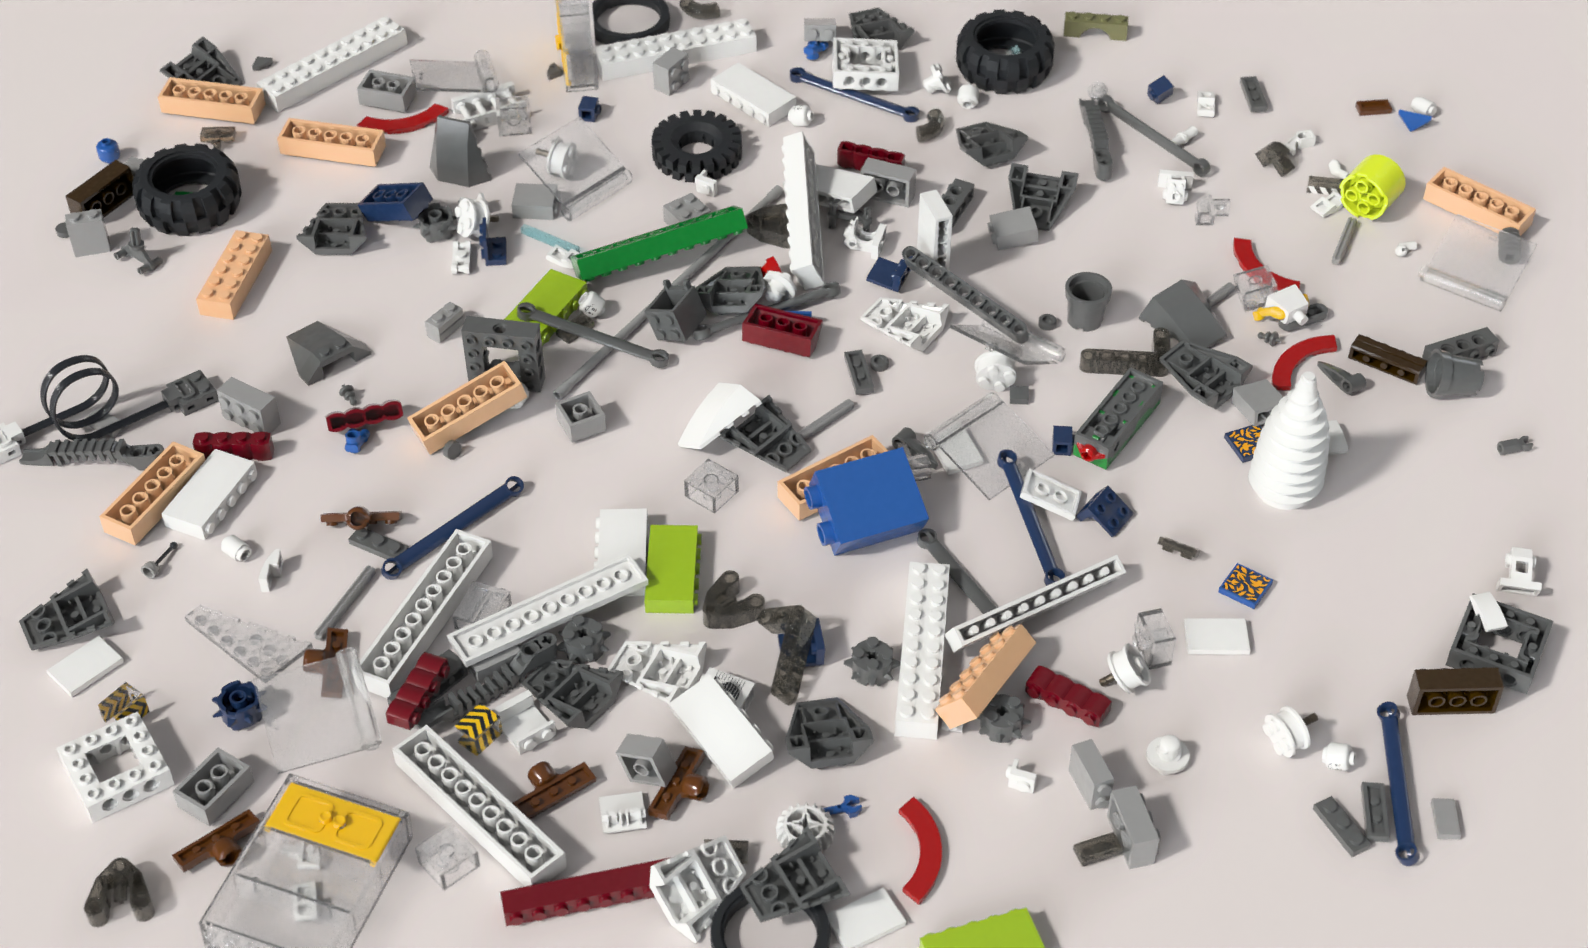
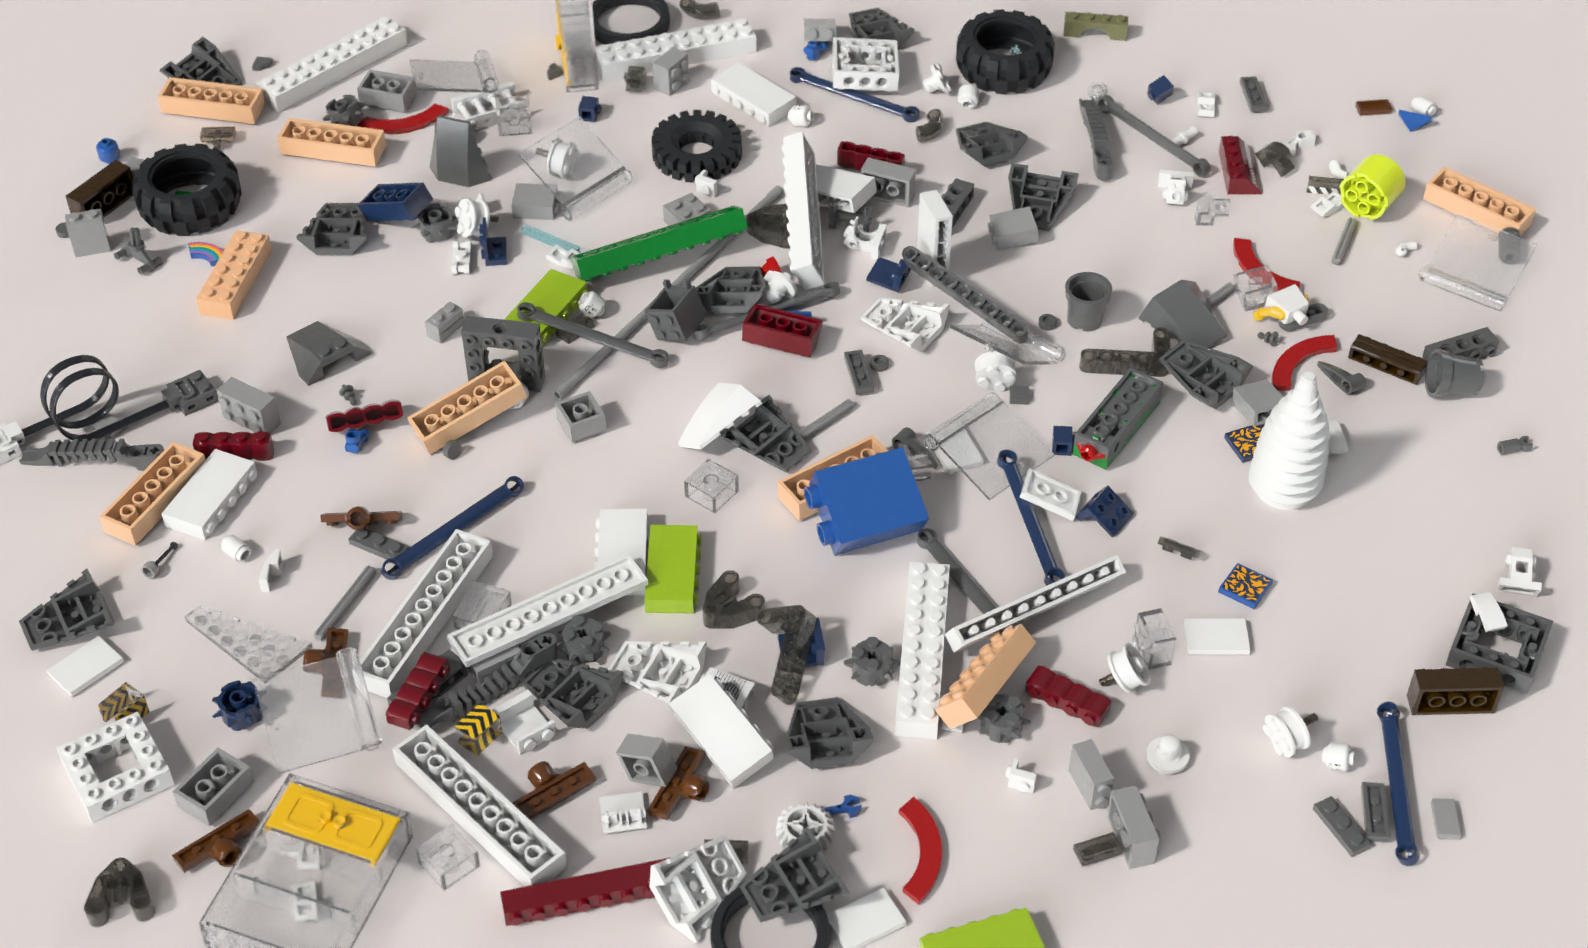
(205, 251): none -> tile
(345, 111): none -> dark grey brick
(635, 79): none -> clear smoke brick
(1238, 166): none -> dark red slope

